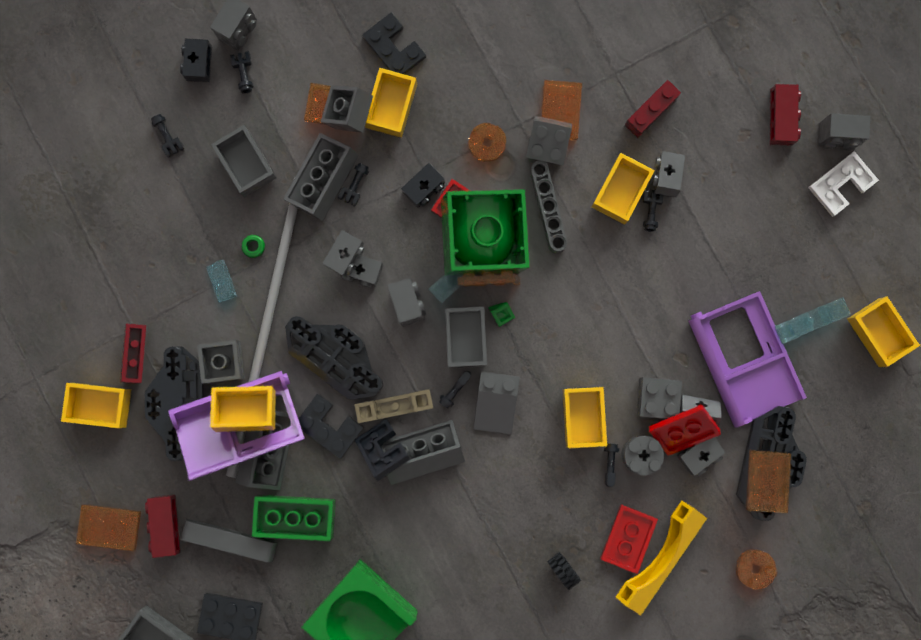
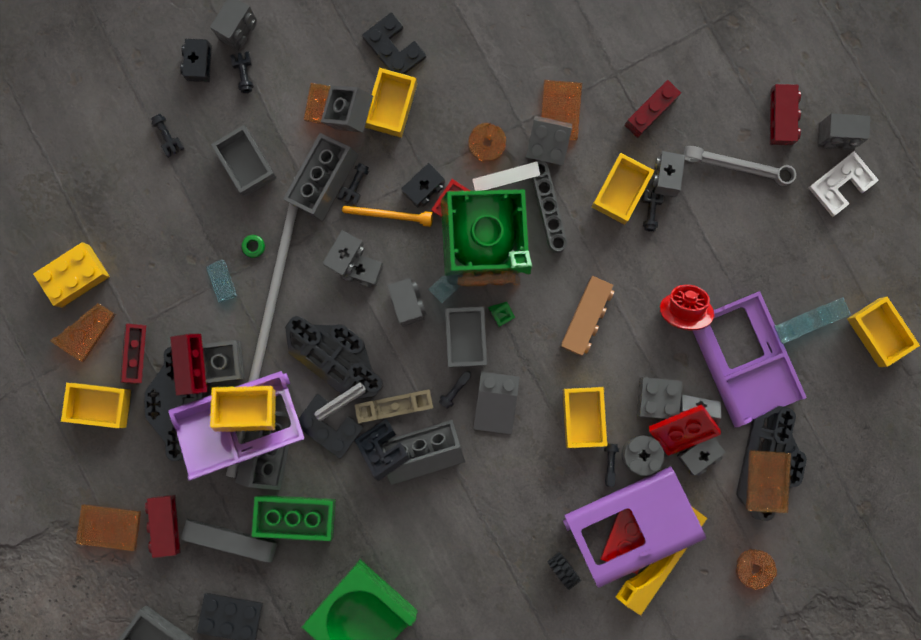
(71, 275): none -> yellow piece
(84, 334): none -> clear orange wing
(188, 364): none -> dark red brick
(340, 401): none -> light grey axle
(424, 218): none -> light orange piece
(506, 177): none -> white sticker
(521, 261): none -> green slope
(586, 316): none -> medium nougat brick
(661, 514): none -> medium lavender piece
(687, 308): none -> red piece
(697, 155): none -> light grey piece

